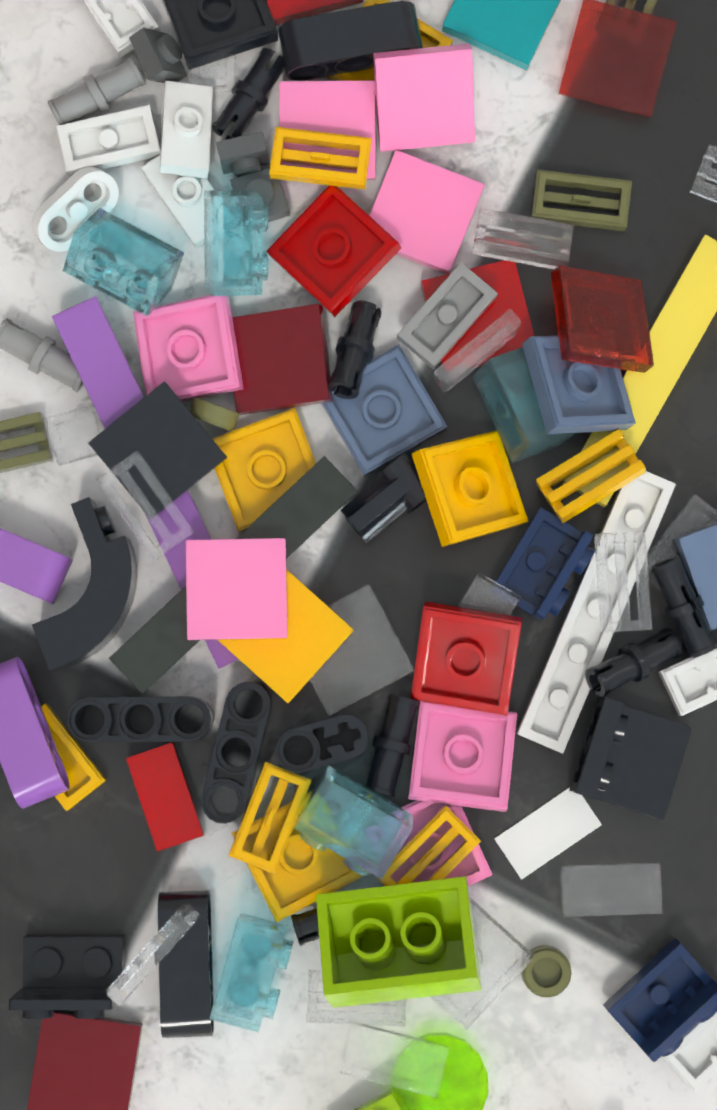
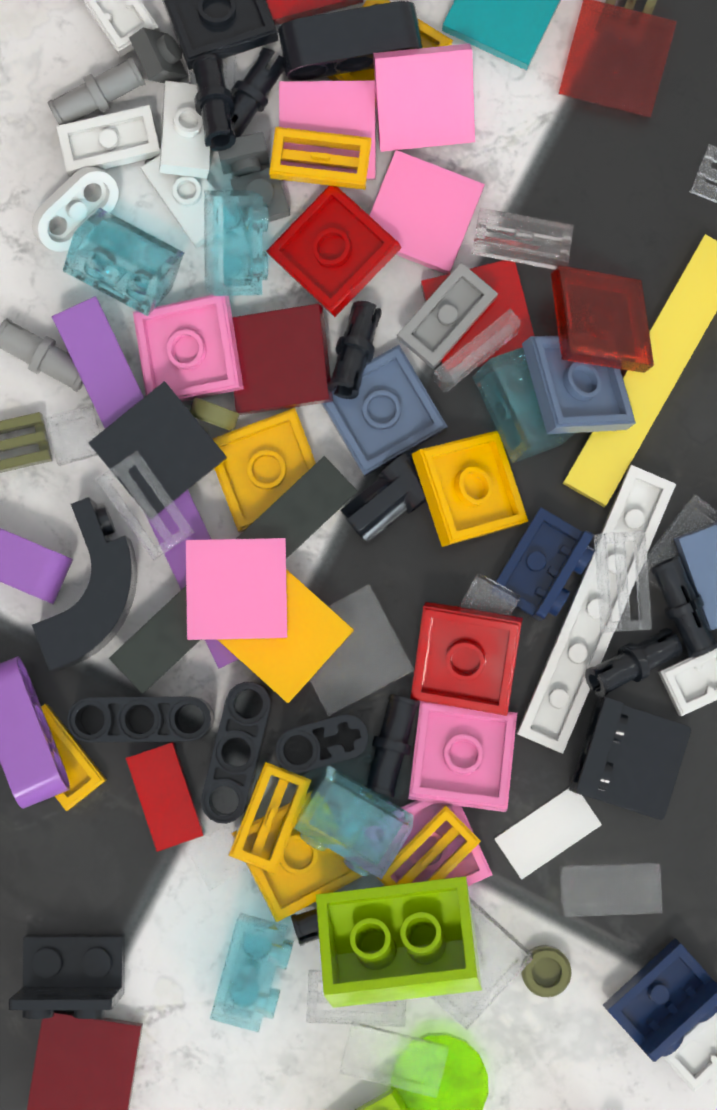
(152, 954): clear tile -> none
(187, 970): black beam -> none
(213, 102): none -> black pin
(578, 218): olive tile -> none
(581, 460): yellow tile -> none

